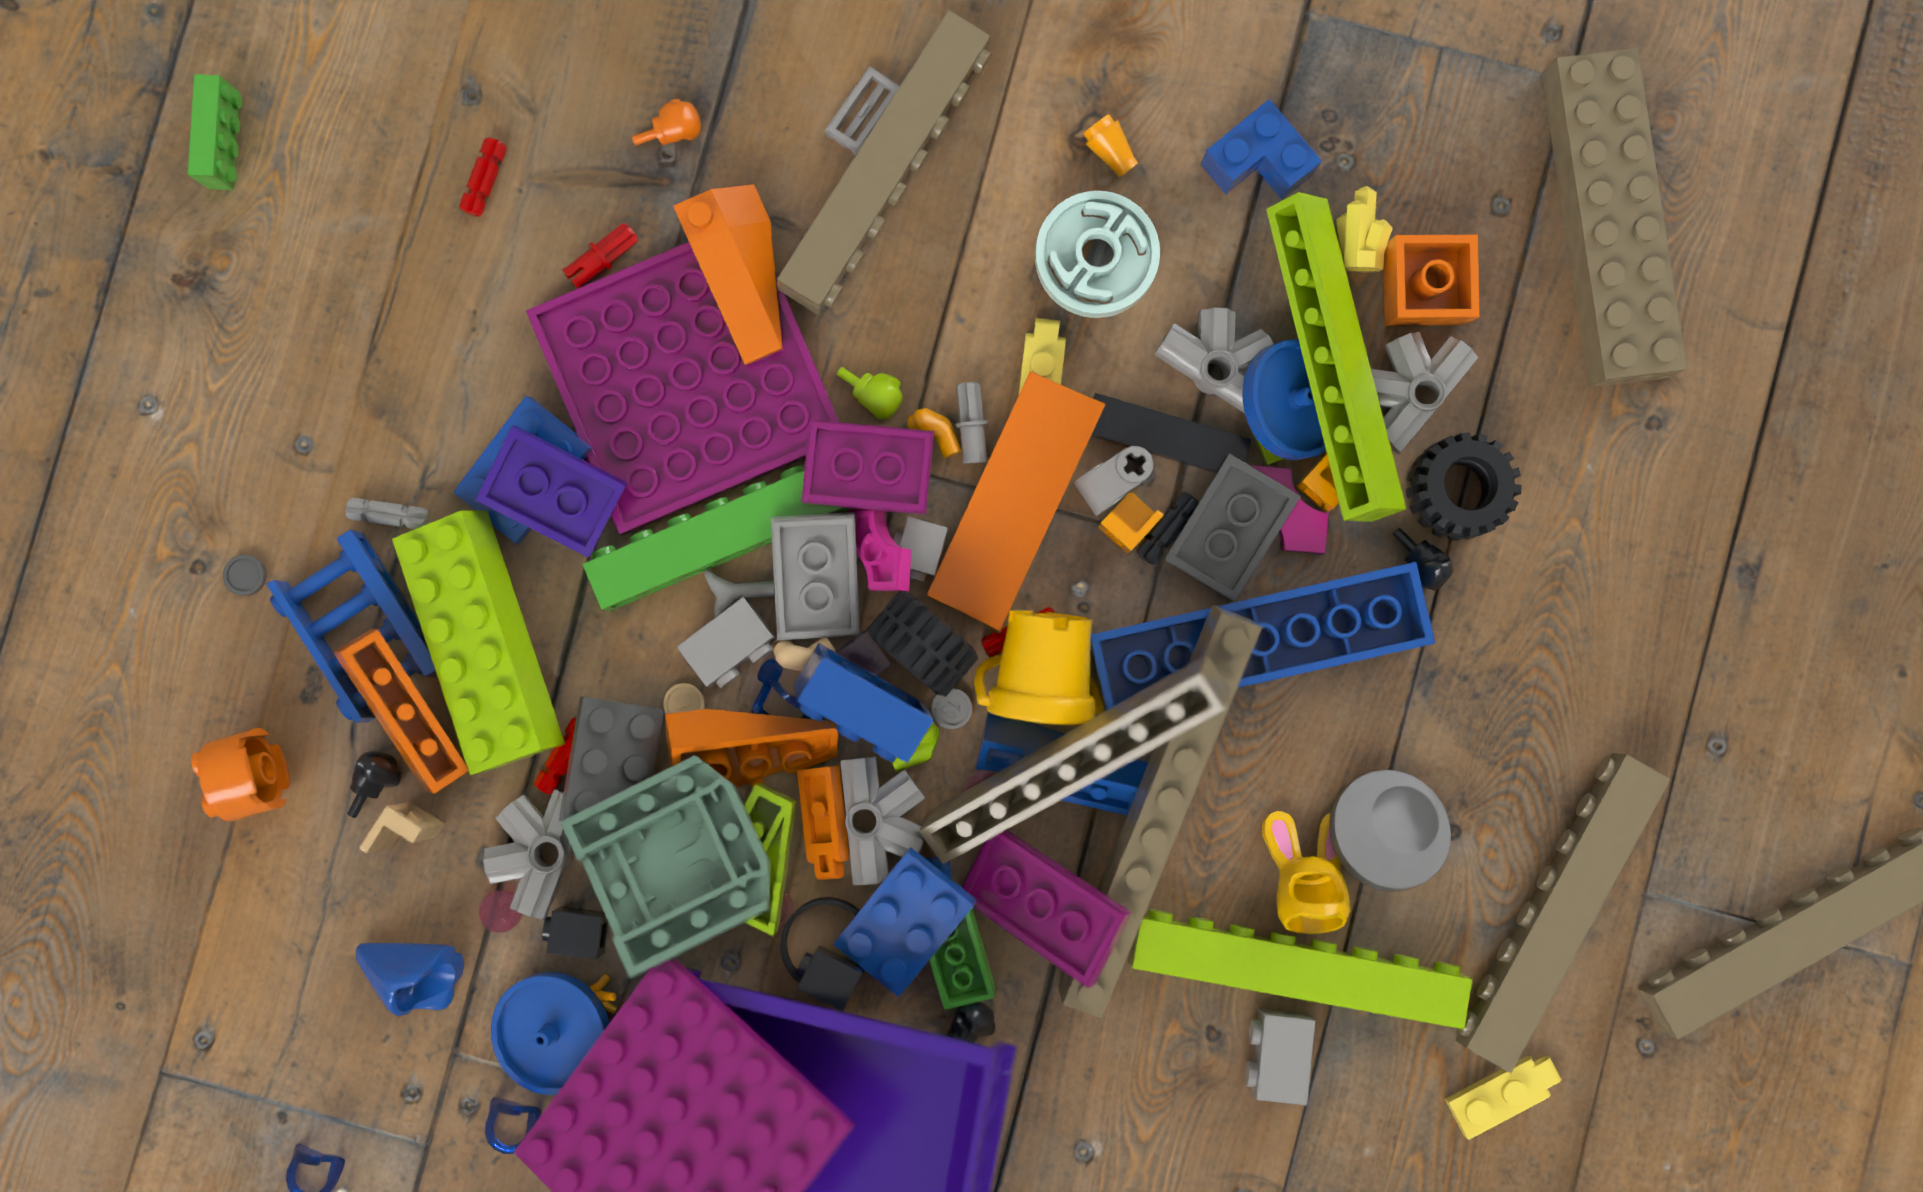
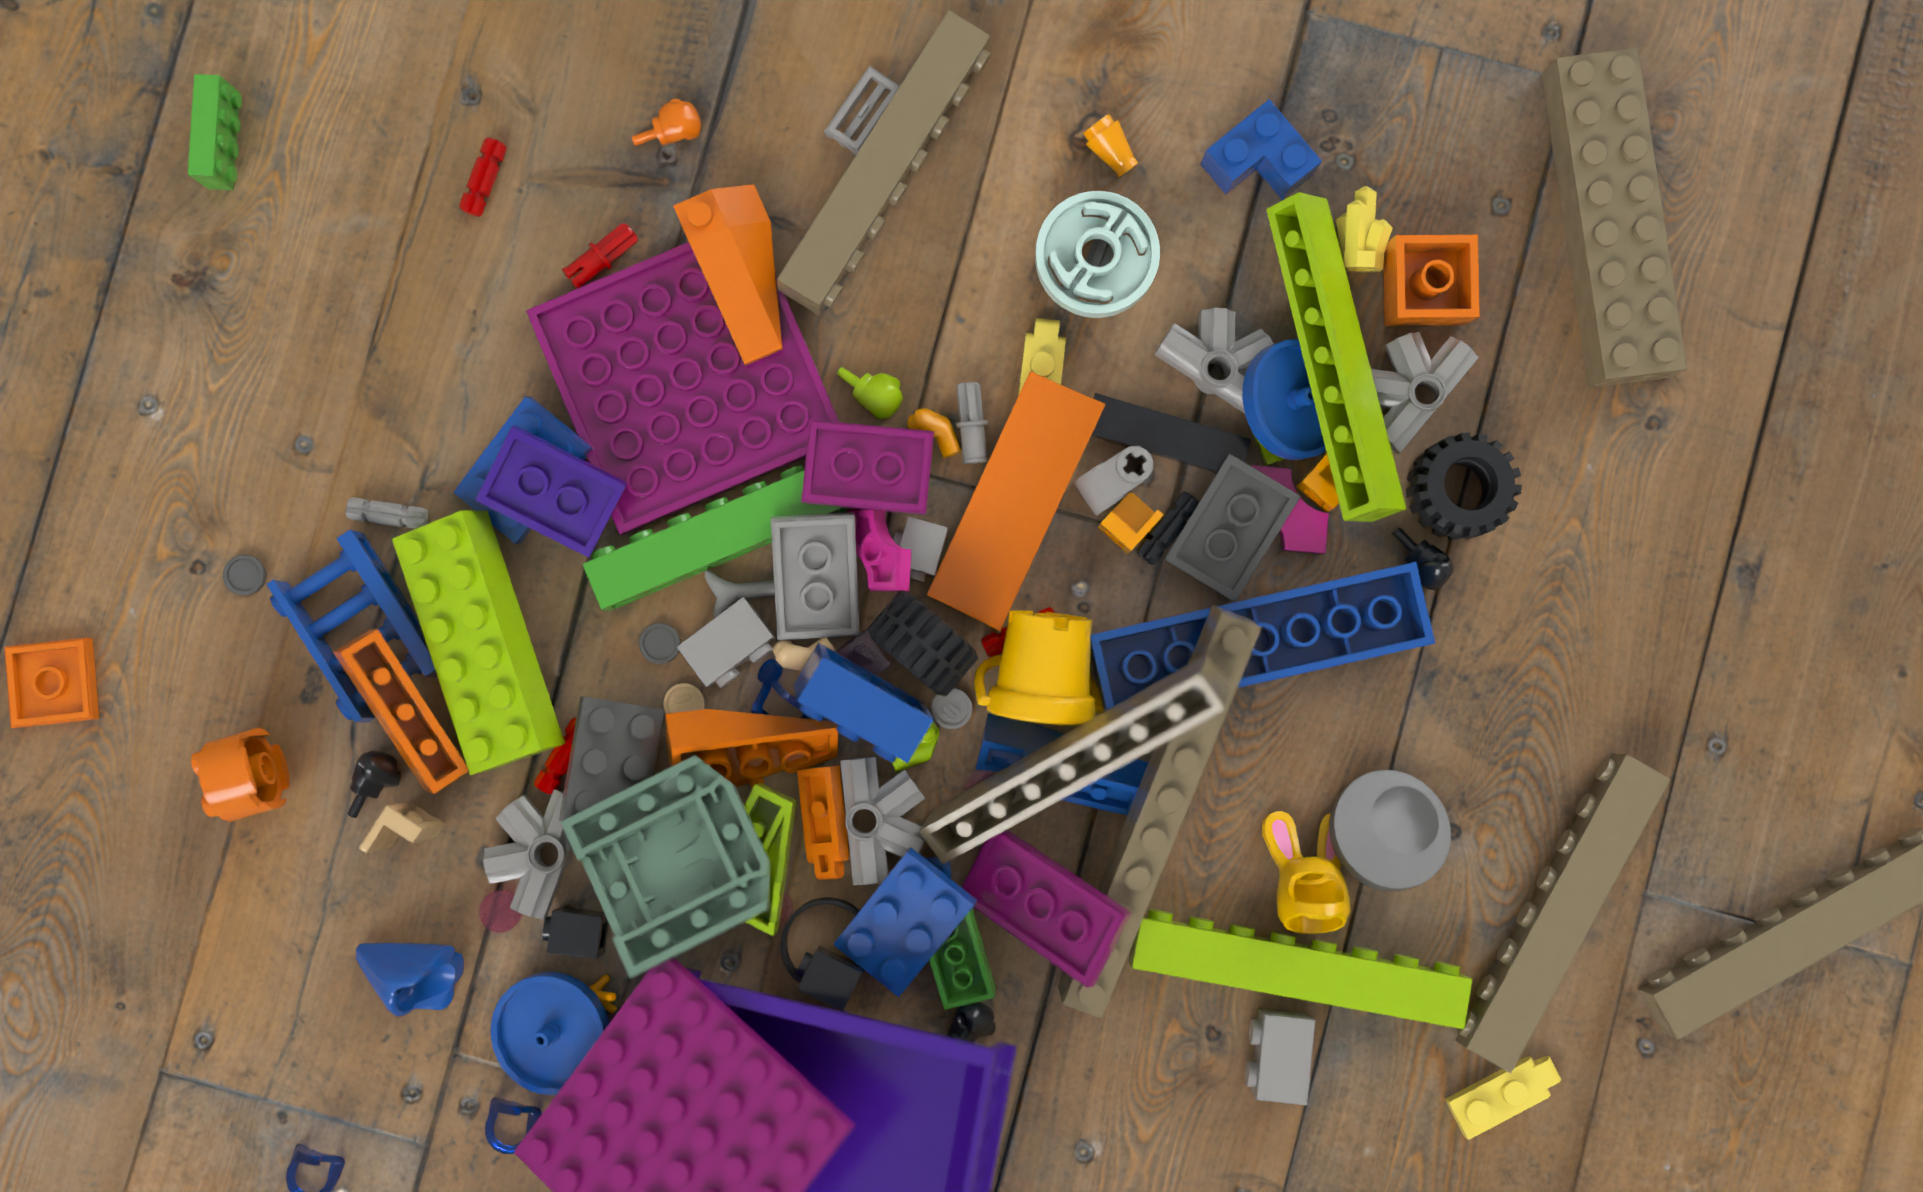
(51, 682): none -> orange tile
(659, 643): none -> dark grey piece

